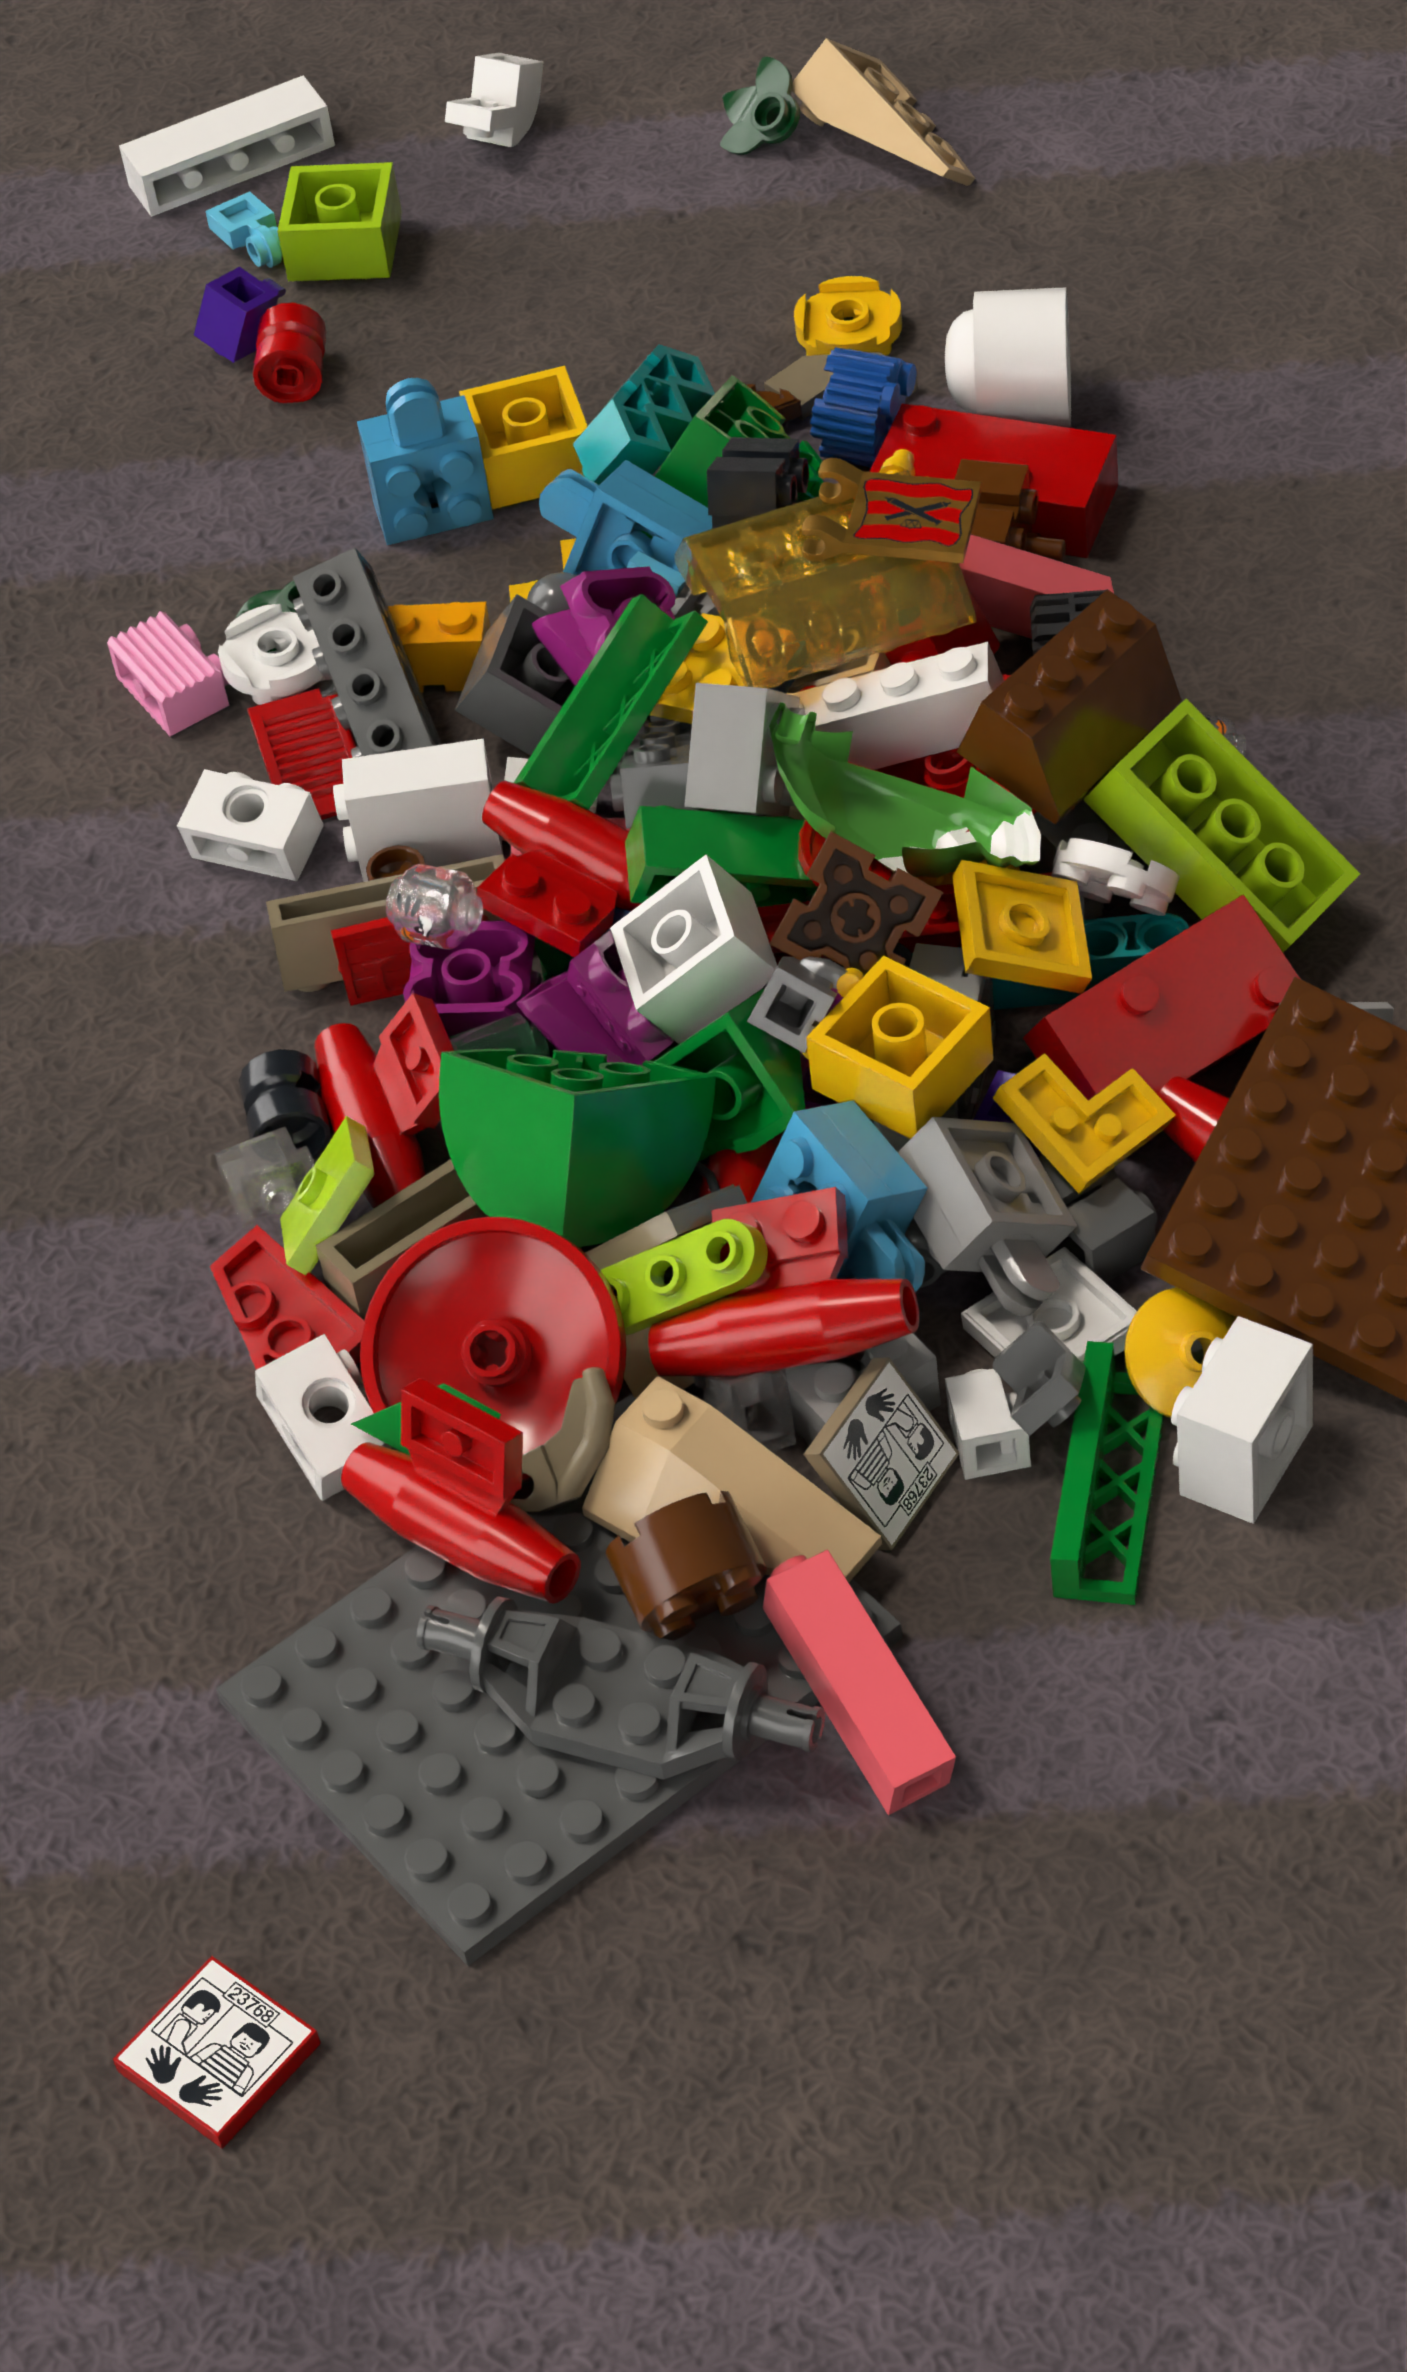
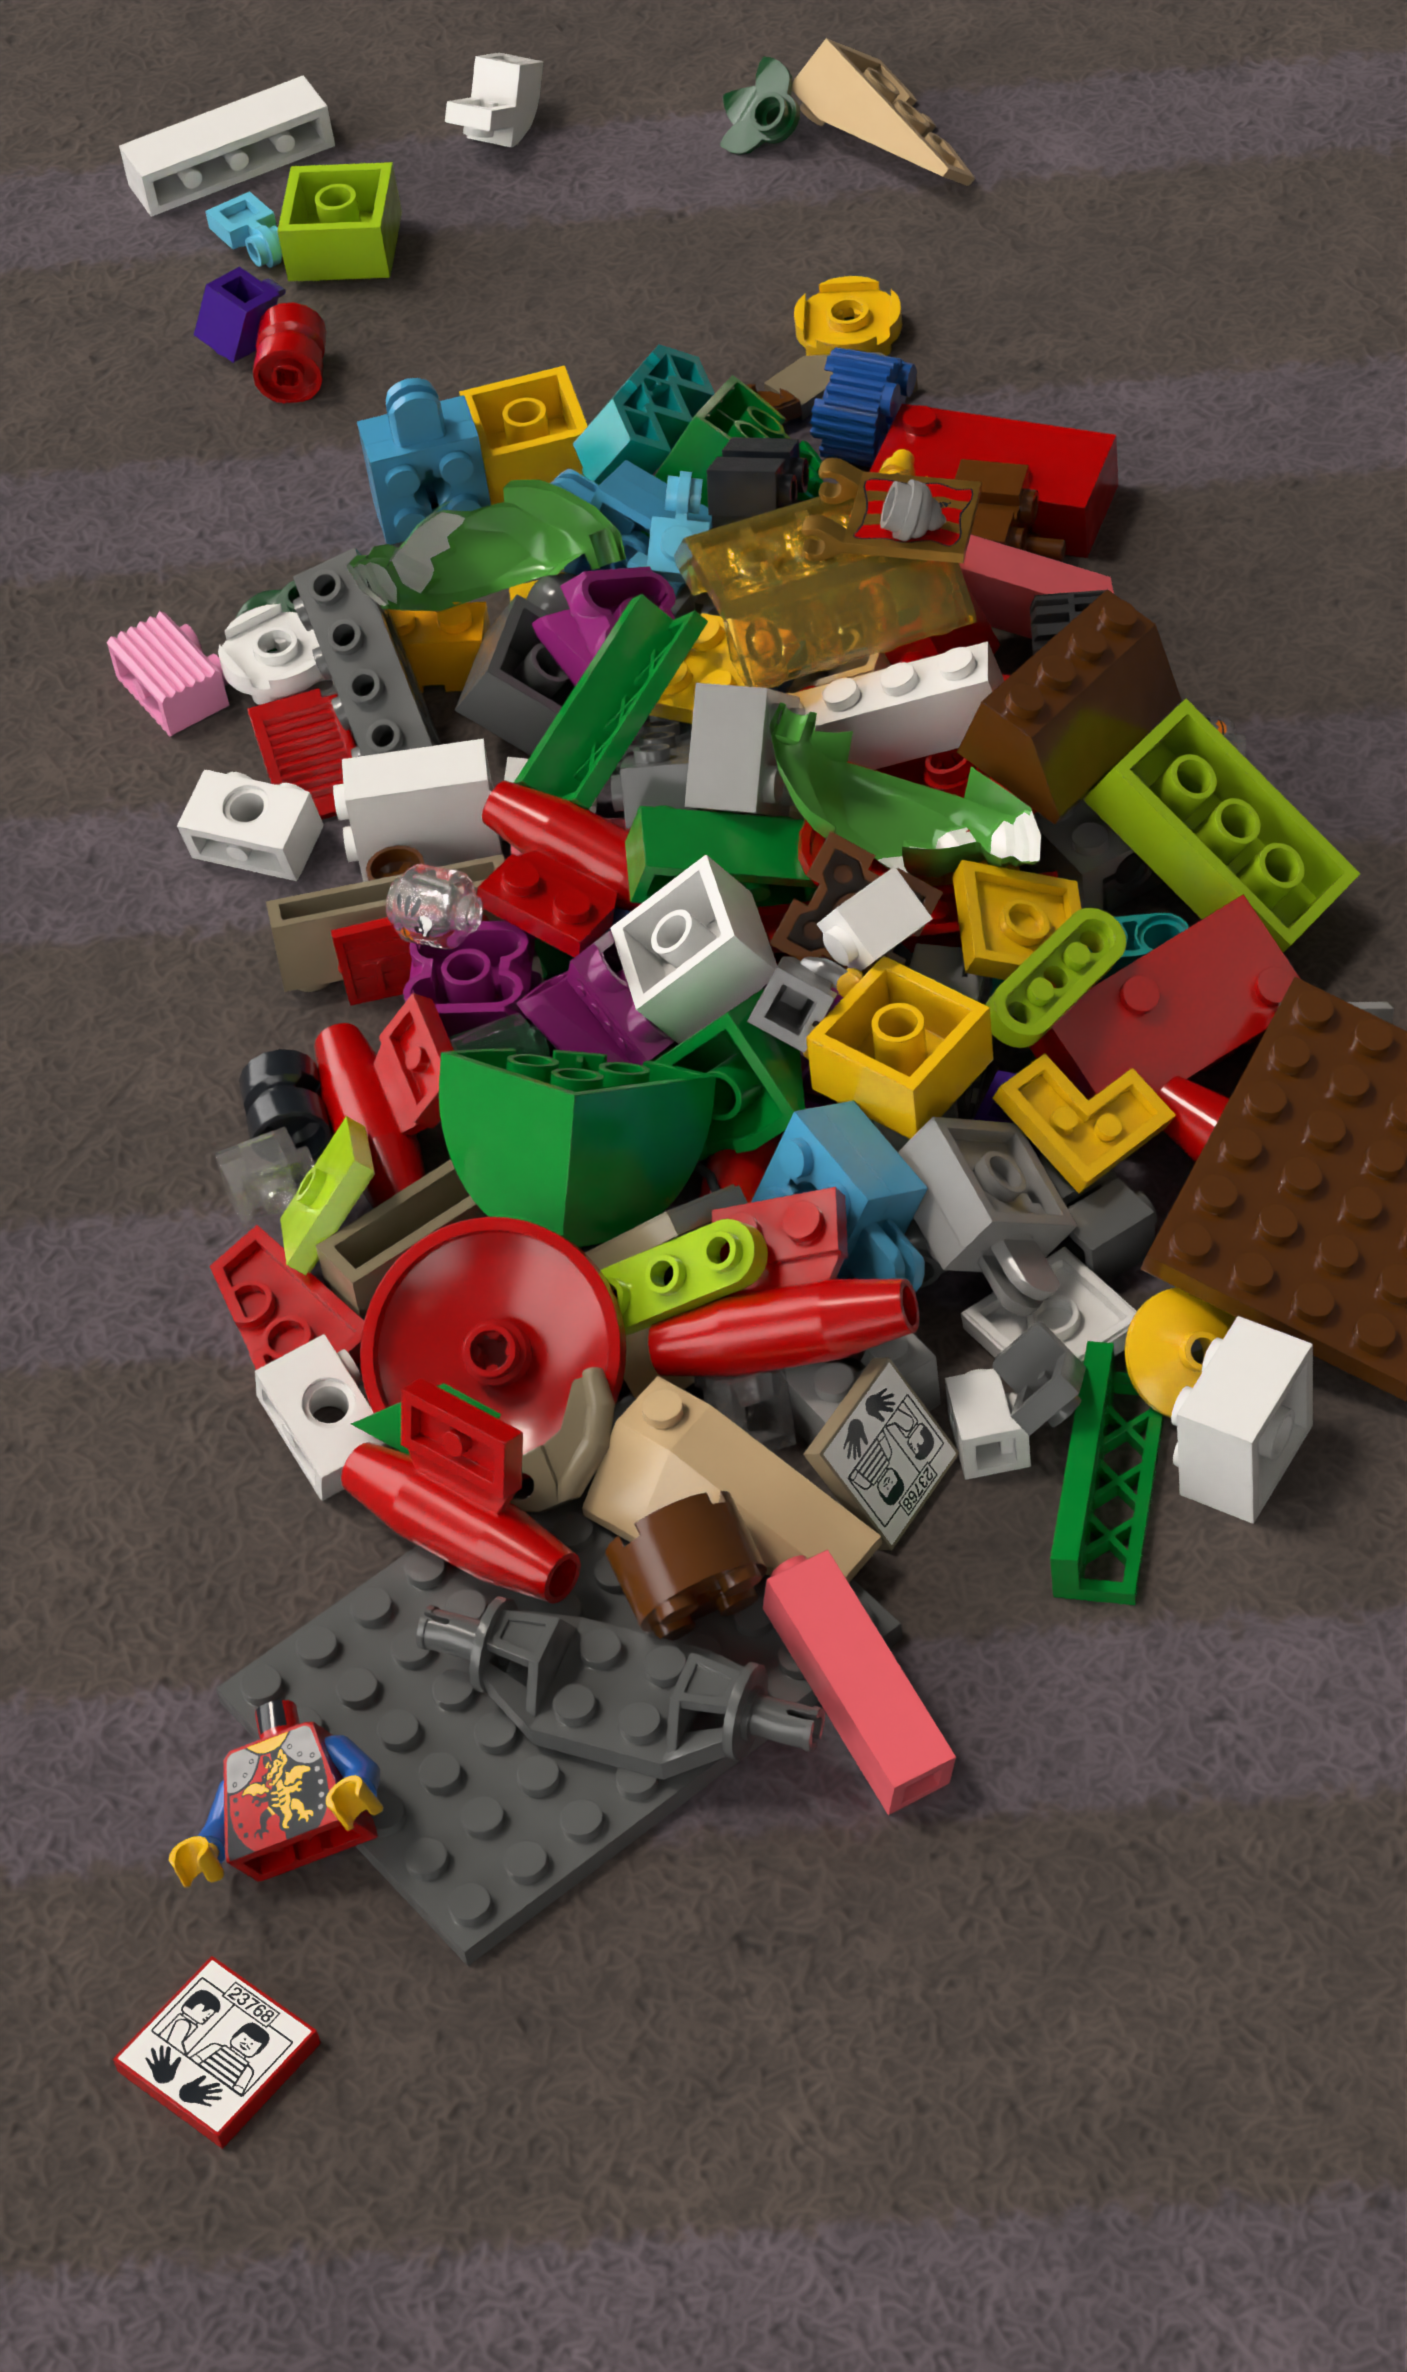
(284, 1801): none -> torso
(487, 549): none -> bright green animal
(666, 534): none -> medium azure plate
(873, 921): none -> white brick
(911, 511): none -> light grey plate
(1012, 356): white piece -> none
(1065, 963): none -> lime plate
(1110, 870): white plate -> none

